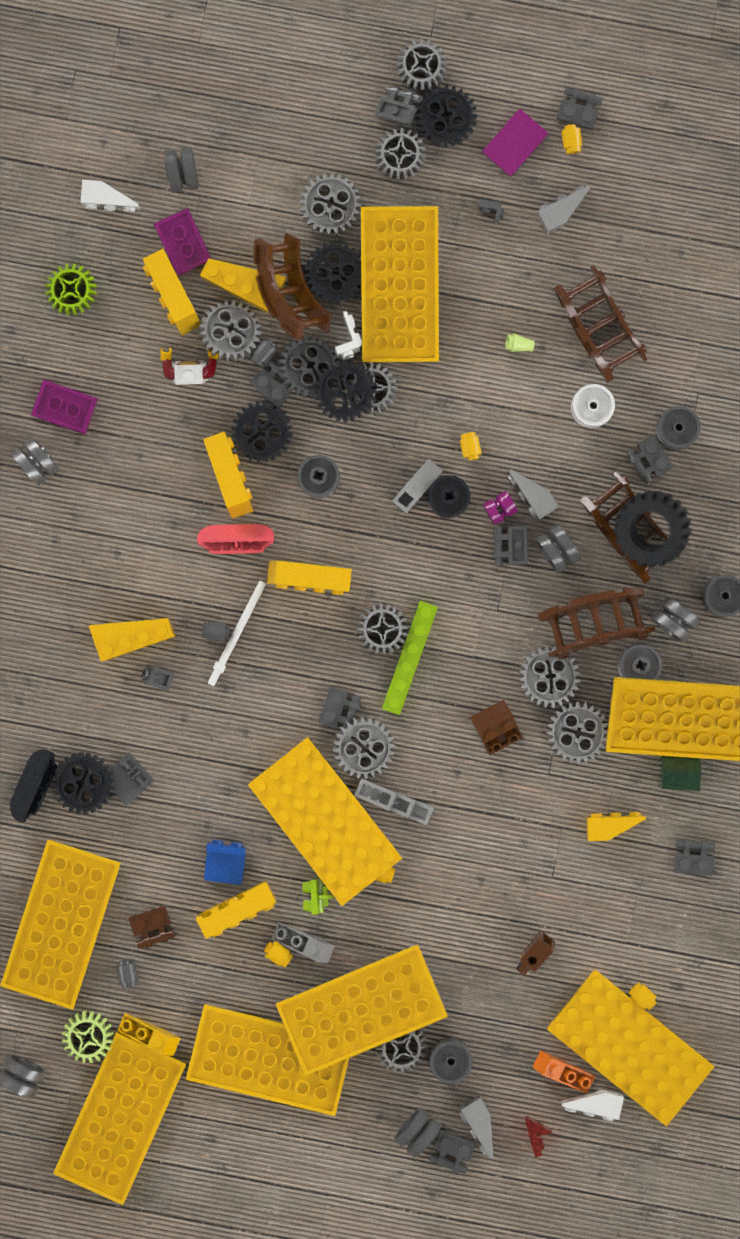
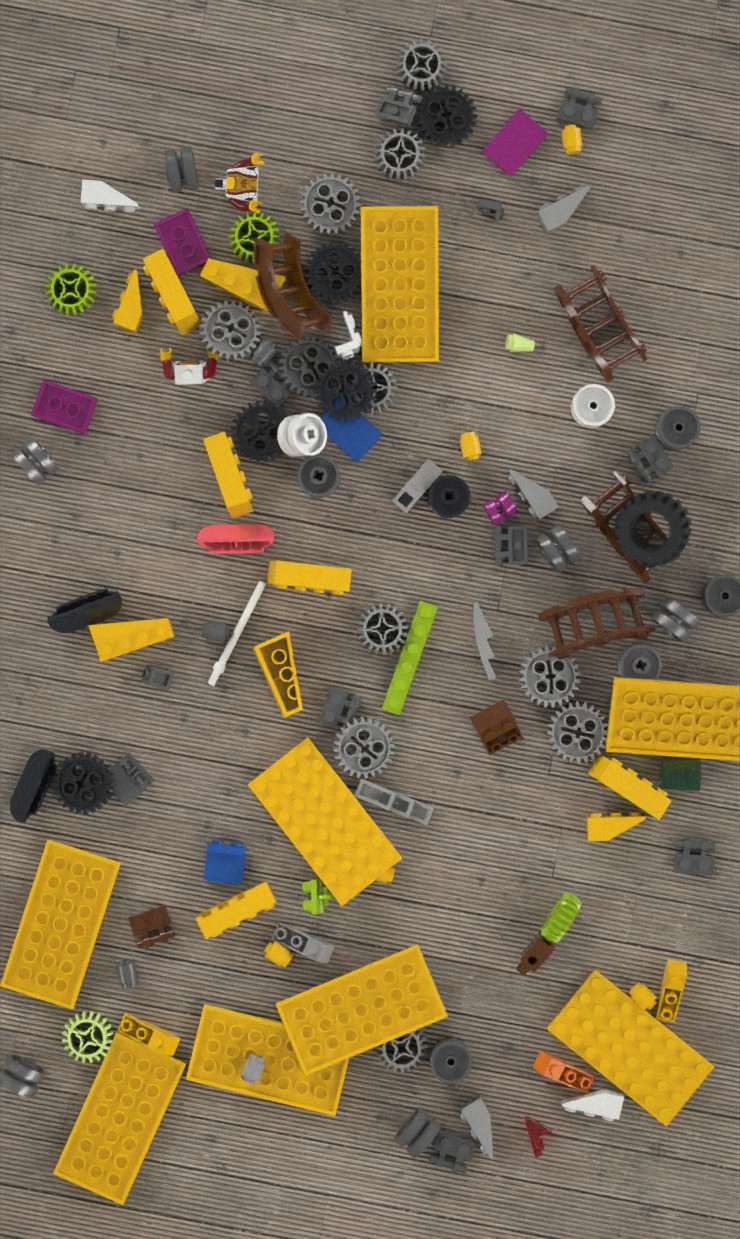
(85, 611): none -> black brick
(130, 310): none -> yellow slope
(242, 184): none -> torso
(246, 239): none -> lime gear
(253, 1068): none -> light grey brick
(280, 672): none -> yellow wedge
(302, 435): none -> white wheel
(352, 437): none -> blue tile
(482, 633): none -> light grey slope
(561, 918): none -> lime gear
(629, 786): none -> yellow wedge
(671, 990): none -> yellow slope

